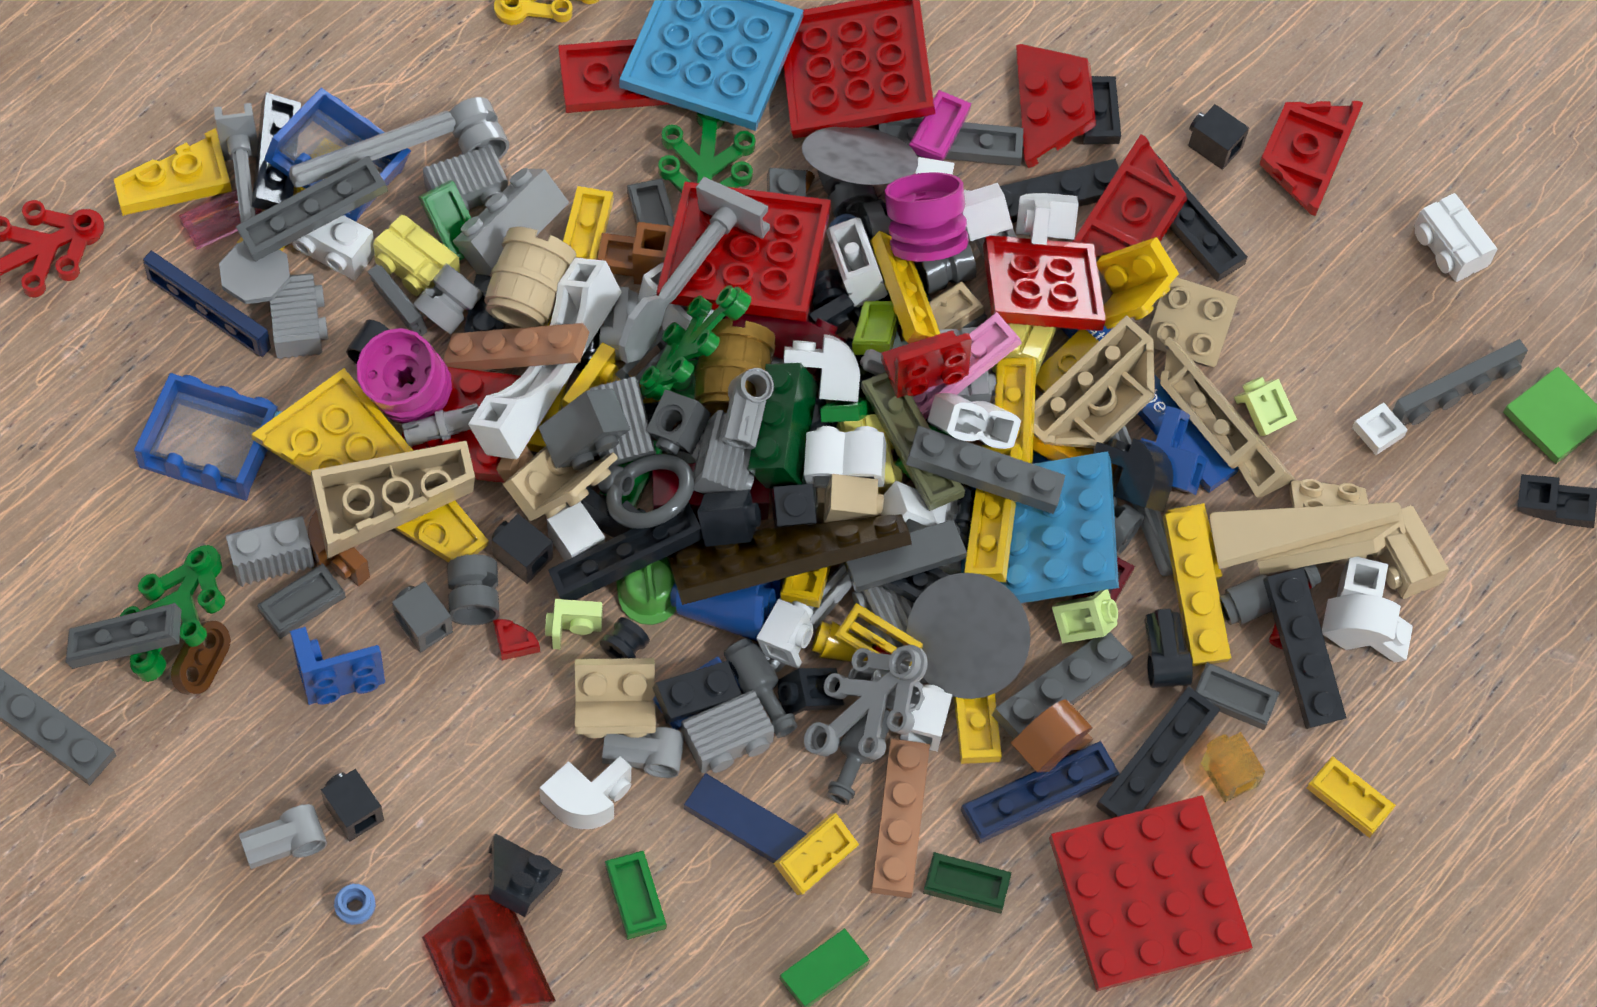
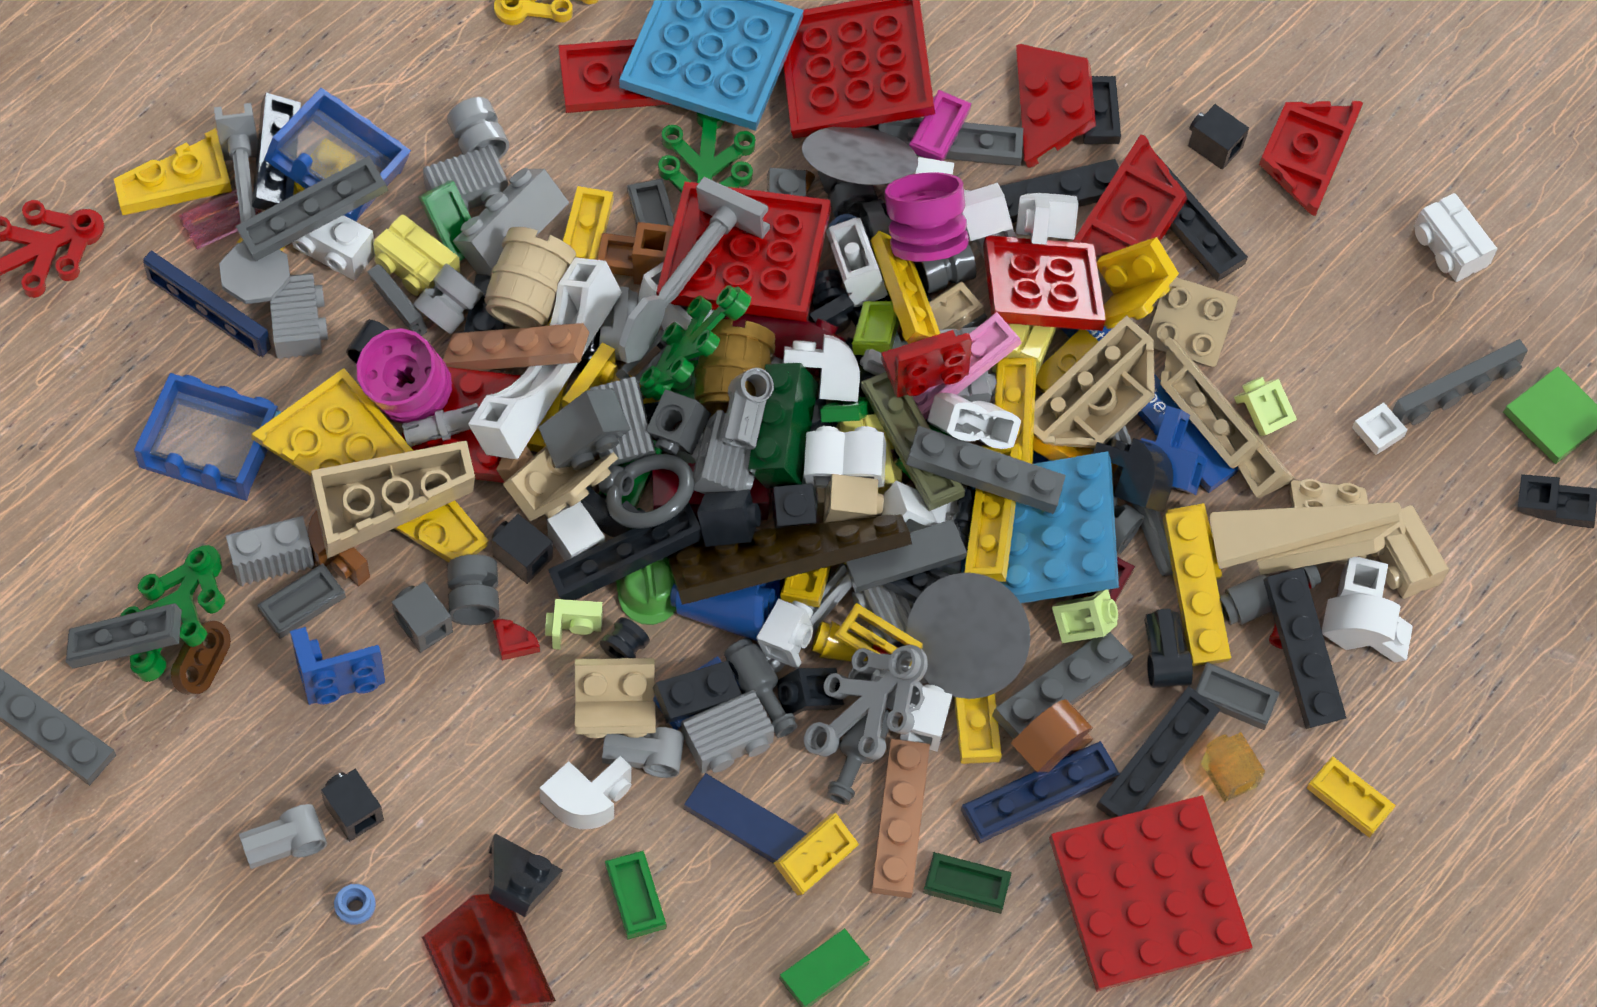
(375, 147): light grey axle -> none

